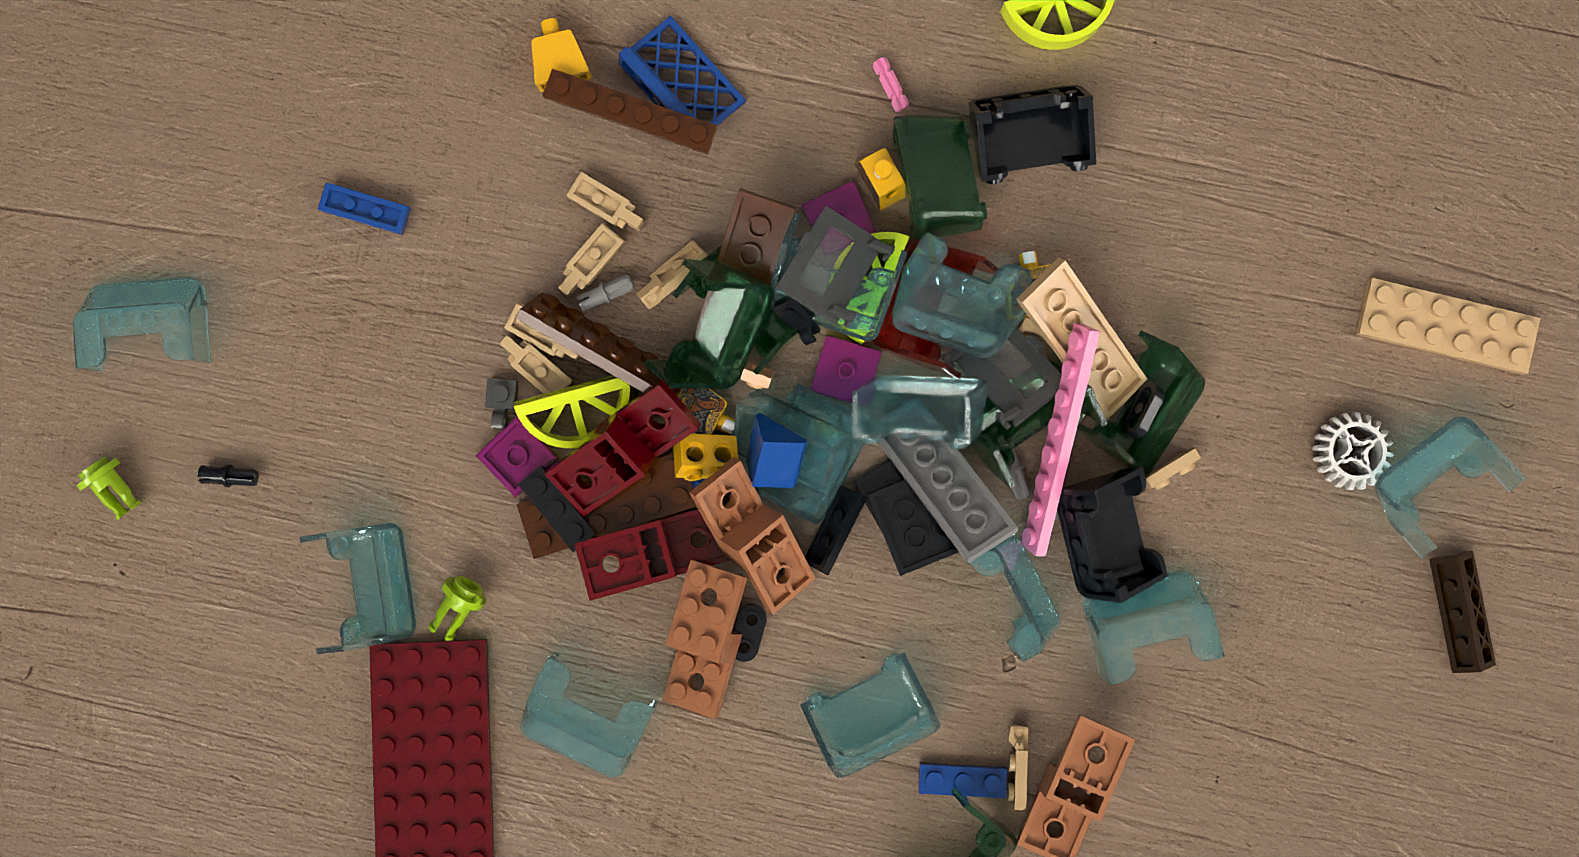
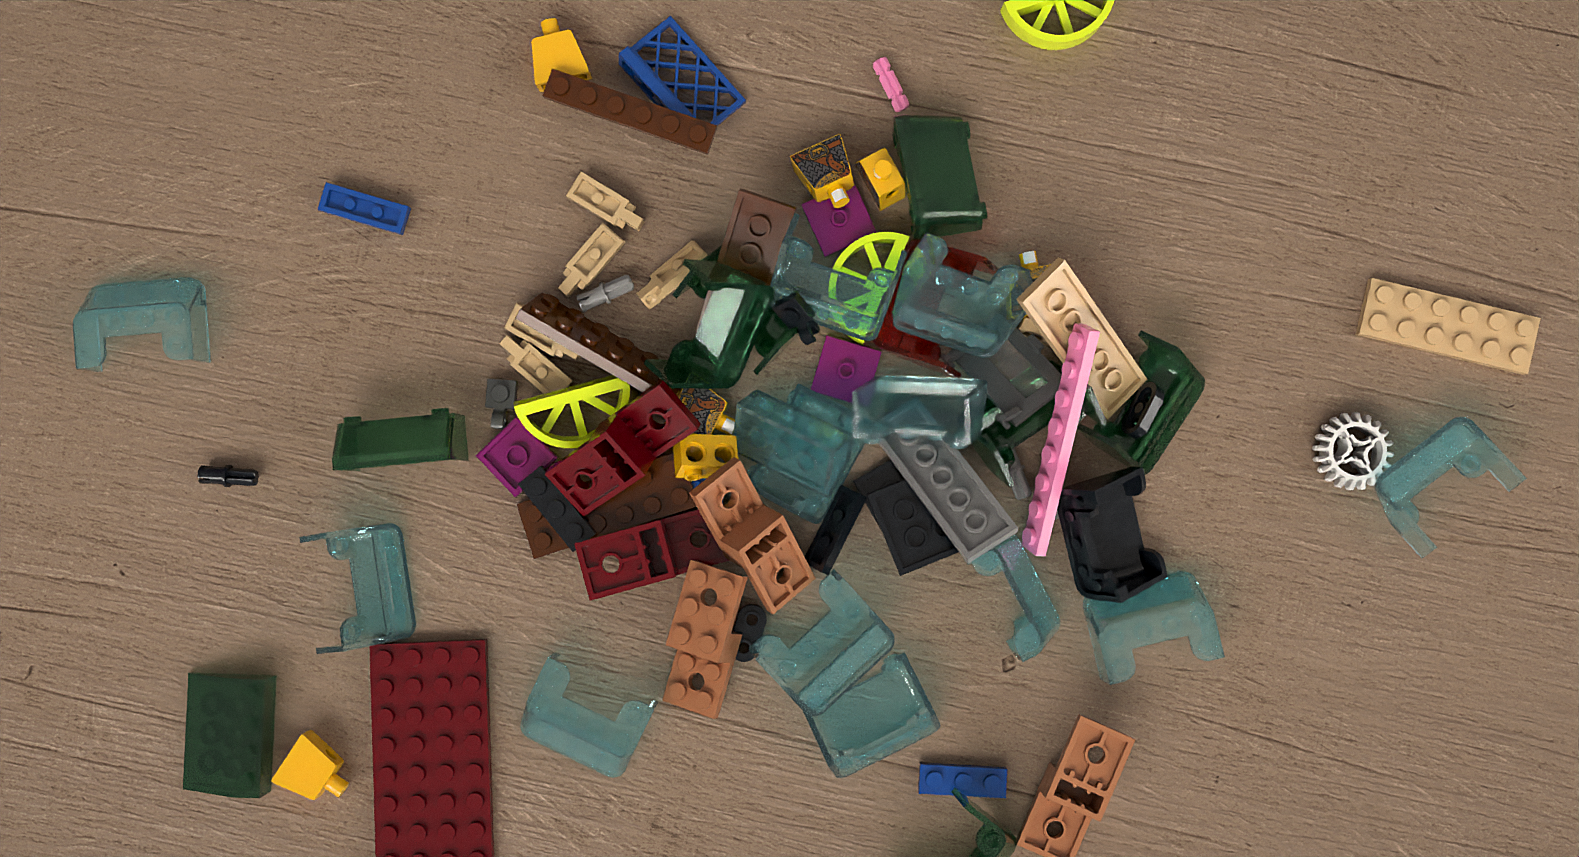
(101, 475): lime piece -> none
(229, 734): none -> clear green slope
(311, 768): none -> yellow torso
(399, 441): none -> clear green windscreen
(461, 596): lime piece -> none
(758, 381): light nougat plate -> none
(774, 454): blue slope -> none
(825, 171): none -> torso
(829, 654): none -> clear light blue windscreen
(831, 266): dark grey piece -> none
(1019, 765): tan hinge -> none
(1033, 131): black windscreen -> none
(1181, 463): tan plate -> none
(1462, 613): dark brown fence -> none

